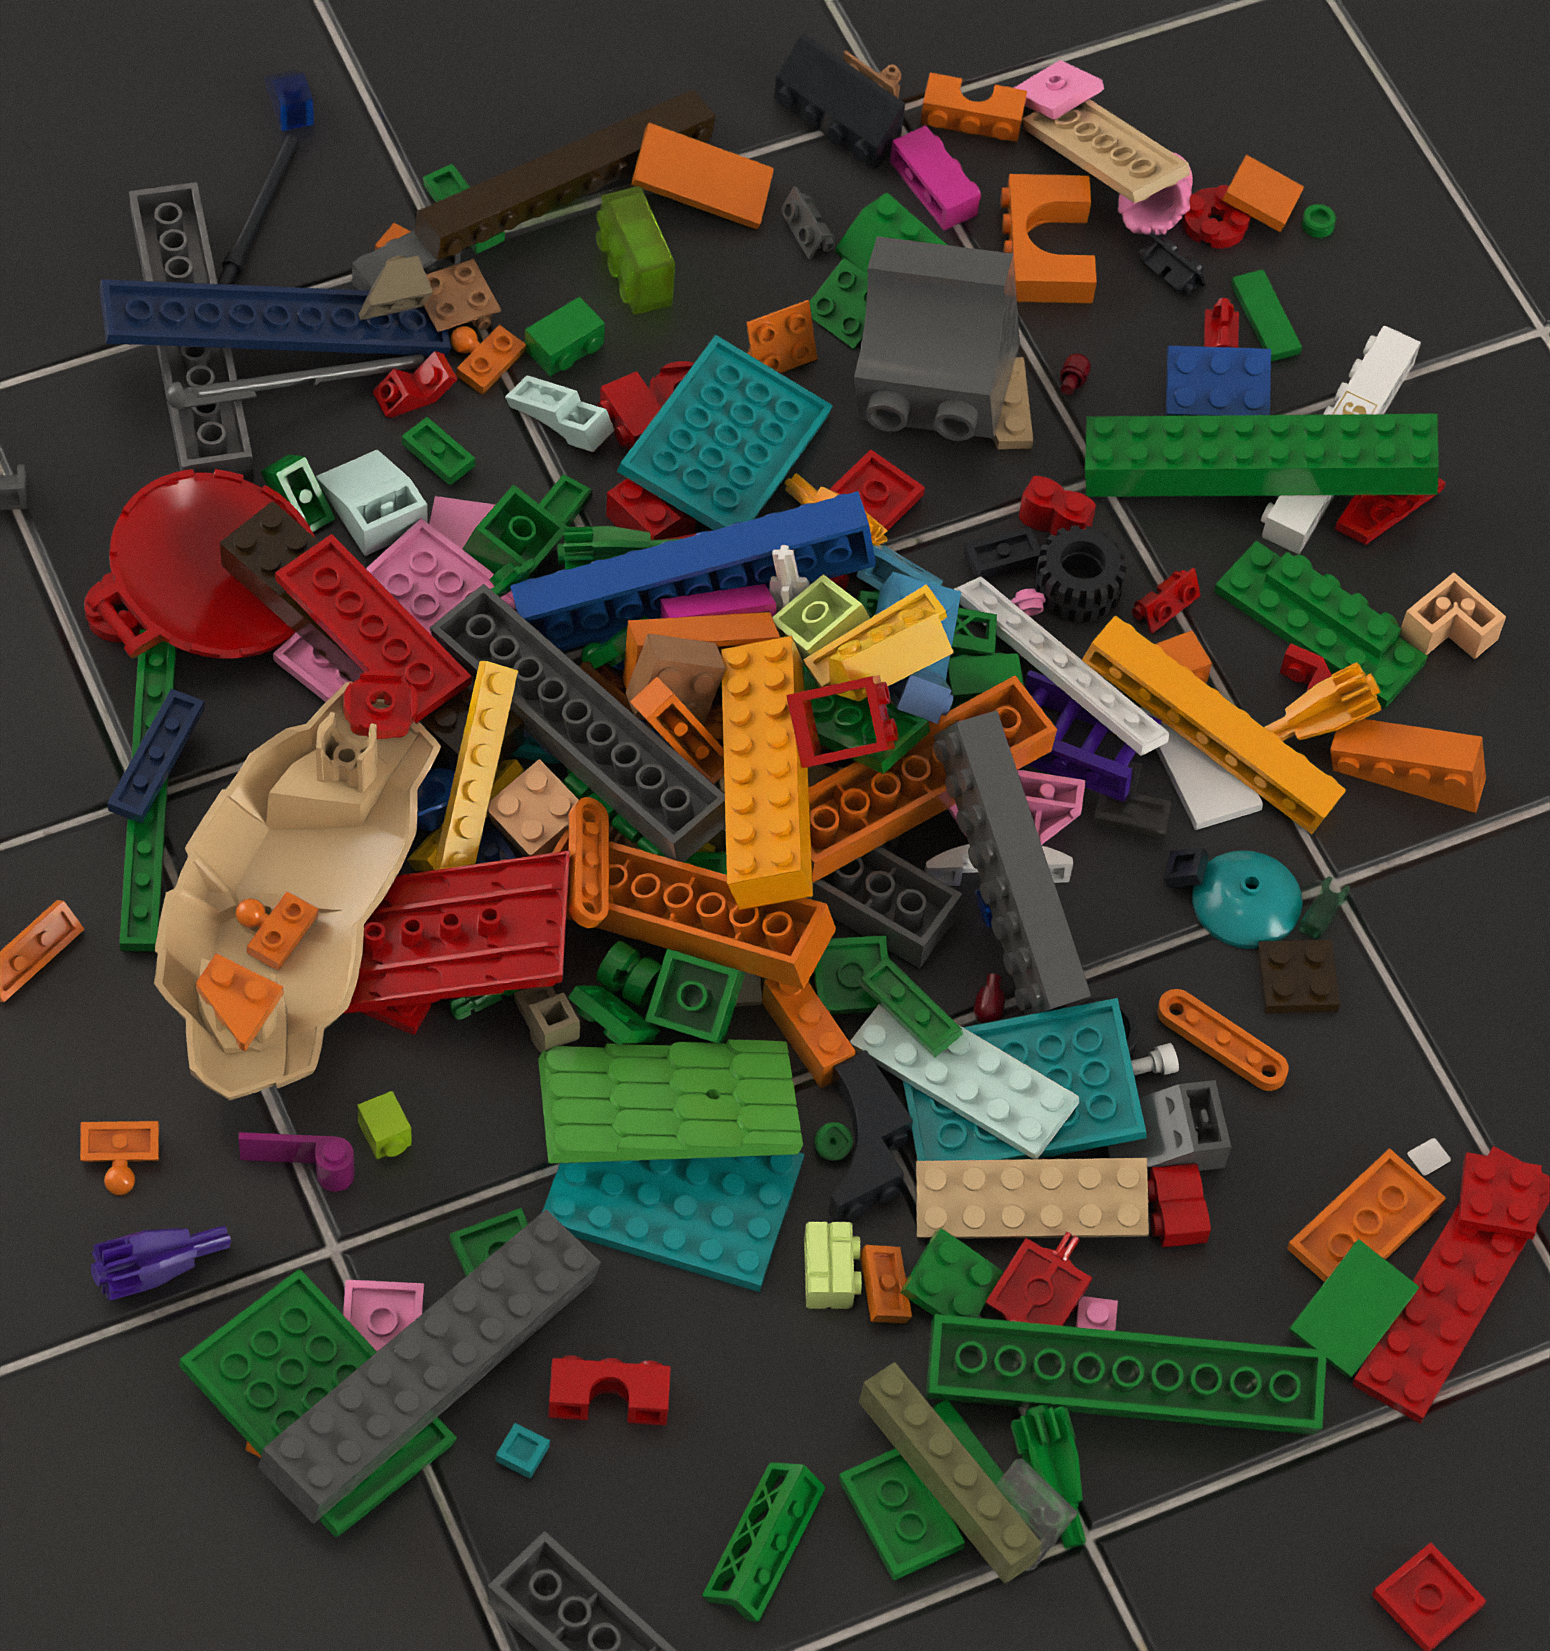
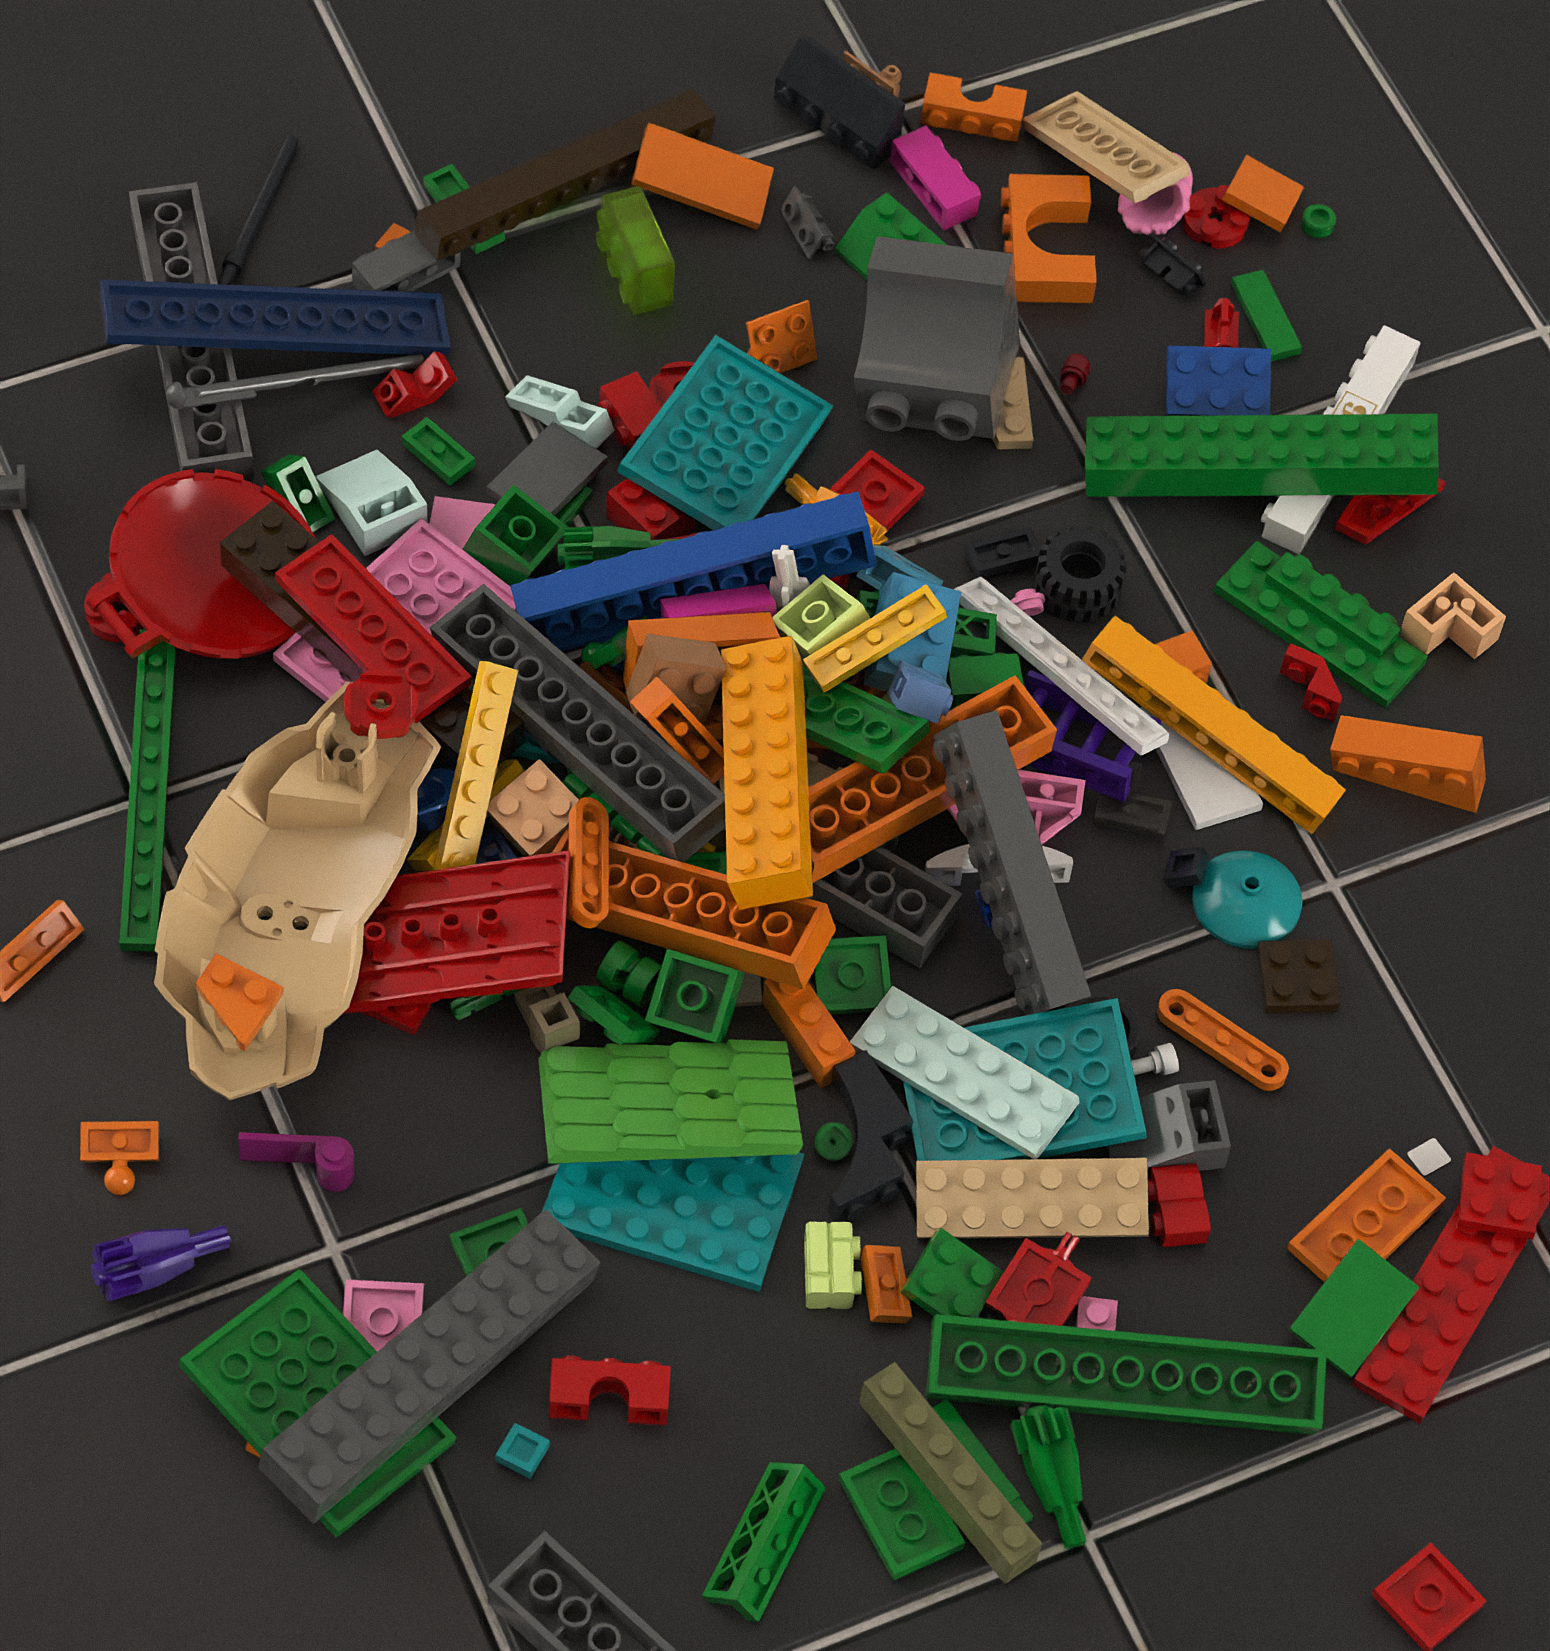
(156, 756): dark blue plate -> none
(279, 931): orange plate -> none
(291, 99): clear blue slope -> none
(384, 1125): lime brick -> none
(397, 288): dark tan slope -> none
(460, 297): medium nougat hinge -> none
(487, 359): orange plate -> none
(508, 576): green animal -> none
(551, 469): none -> dark grey tile
(565, 336): green brick -> none
(805, 726): red window -> none
(842, 303): green hinge -> none
(891, 651): yellow slope -> none
(910, 1007): green tile -> none
(990, 1000): dark red cylinder -> none
(1036, 1504): clear wing -> none
(1050, 507): red brick -> none
(1059, 89): bright pink plate -> none
(1174, 596): red hinge -> none
(1322, 910): clear green bar -> none
(1330, 705): light orange piece -> none

